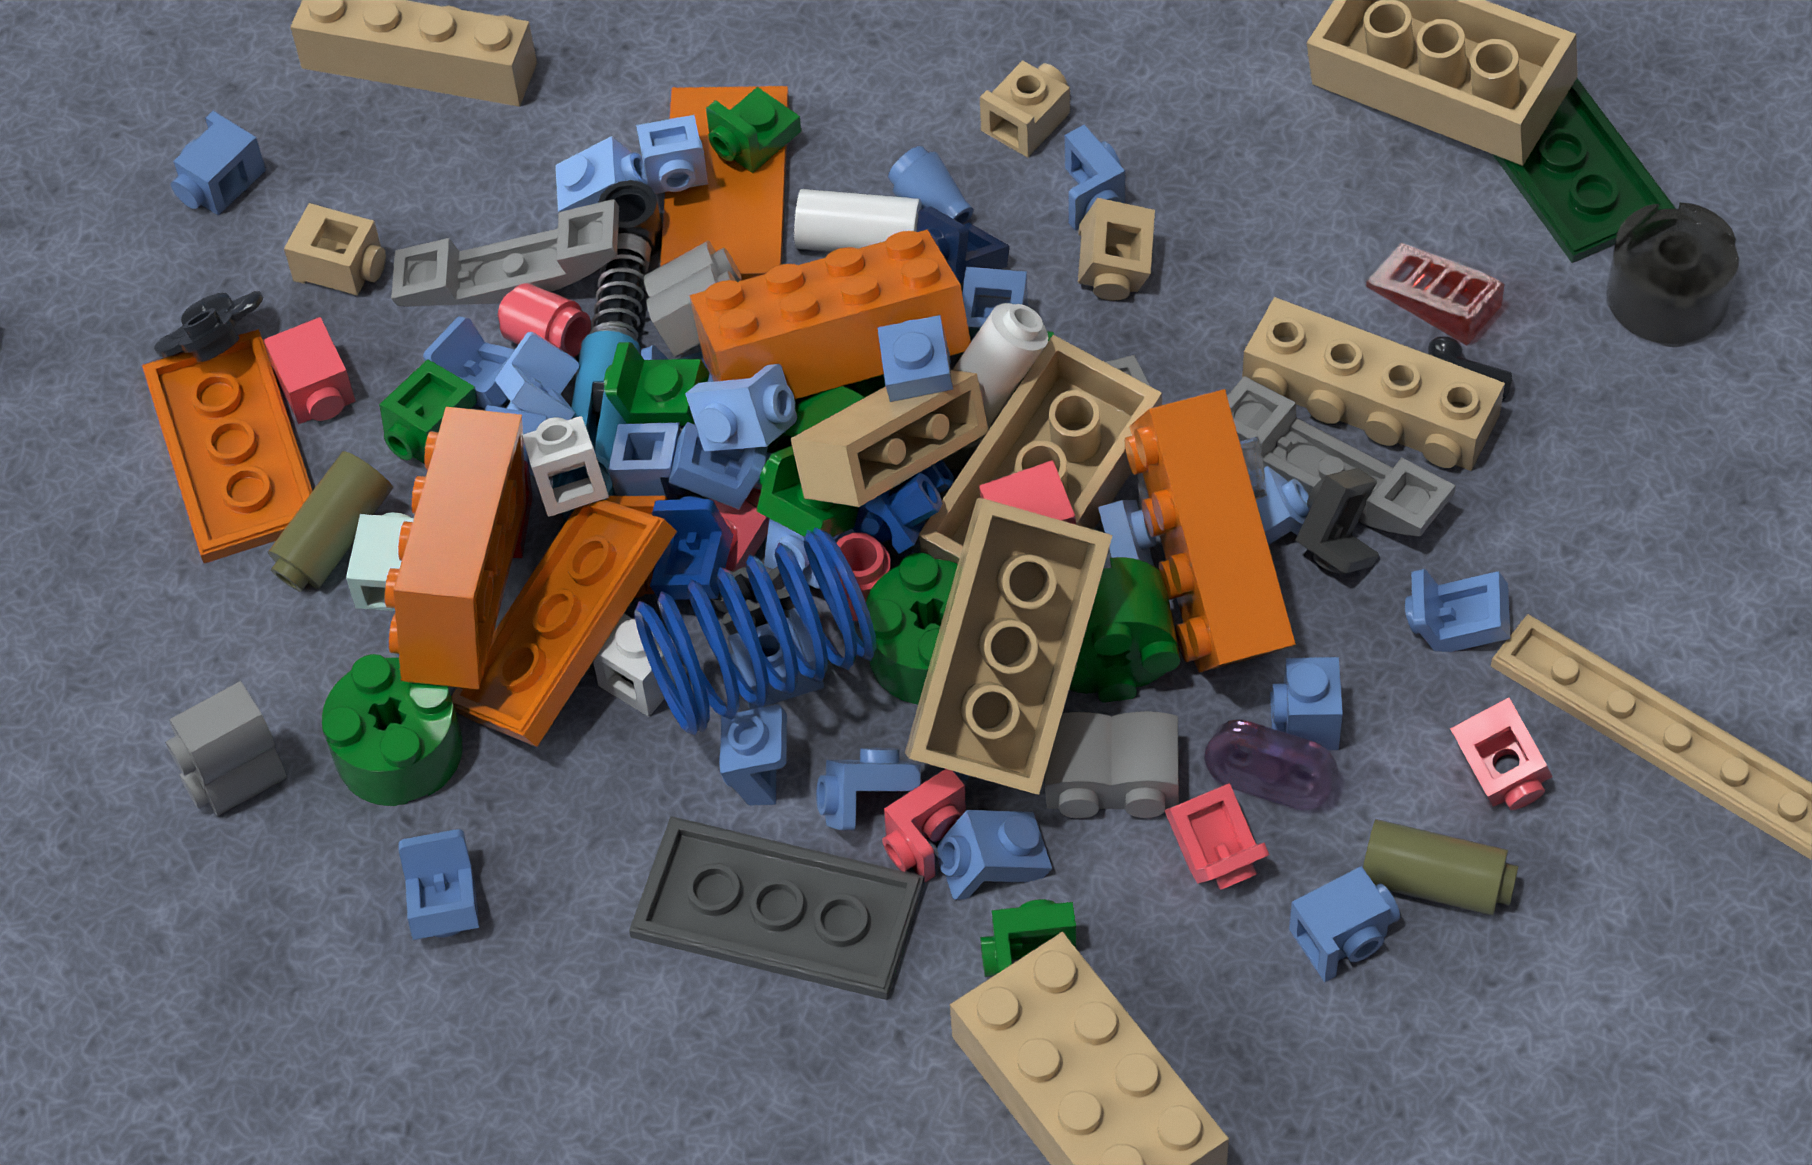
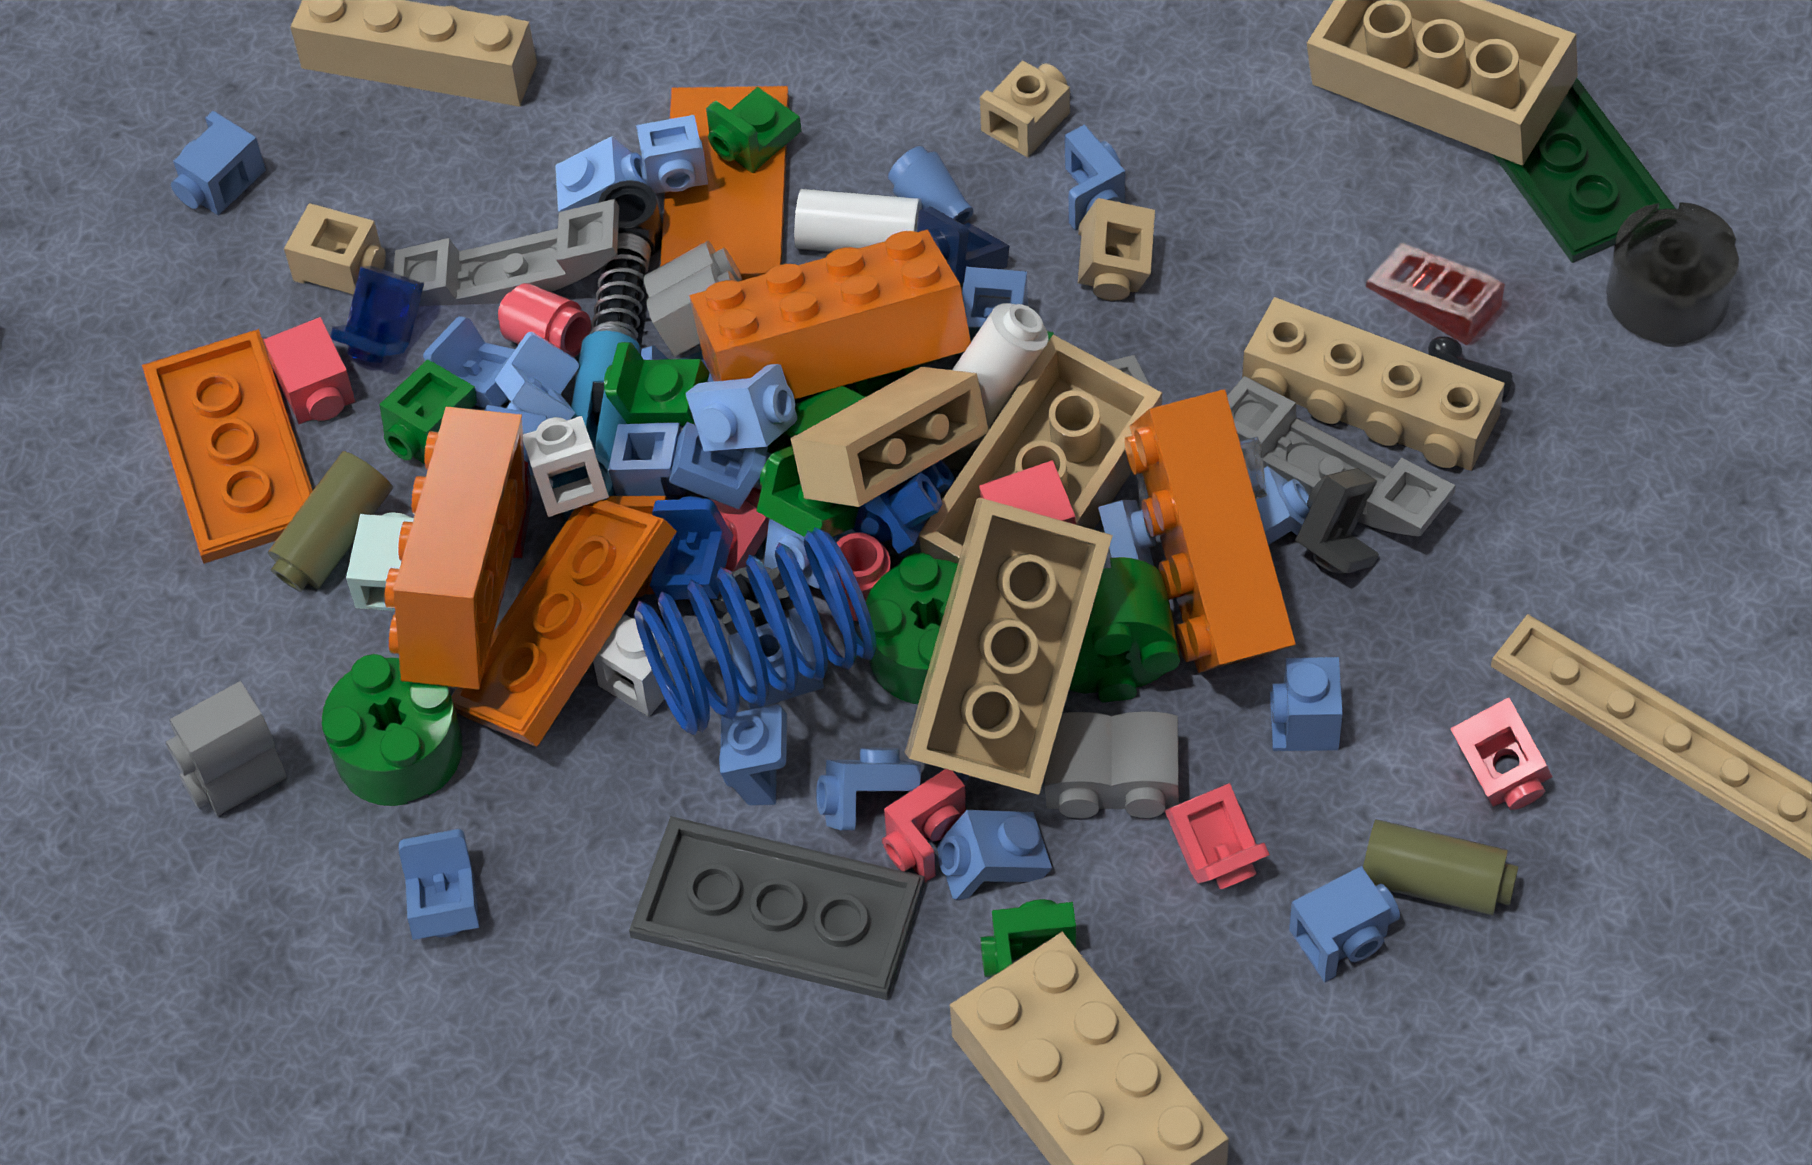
(208, 326): black plate -> none
(380, 315): none -> clear blue bracket
(915, 358): medium blue bracket -> none
(1272, 766): clear purple plate -> none
(1460, 611): medium blue bracket -> none

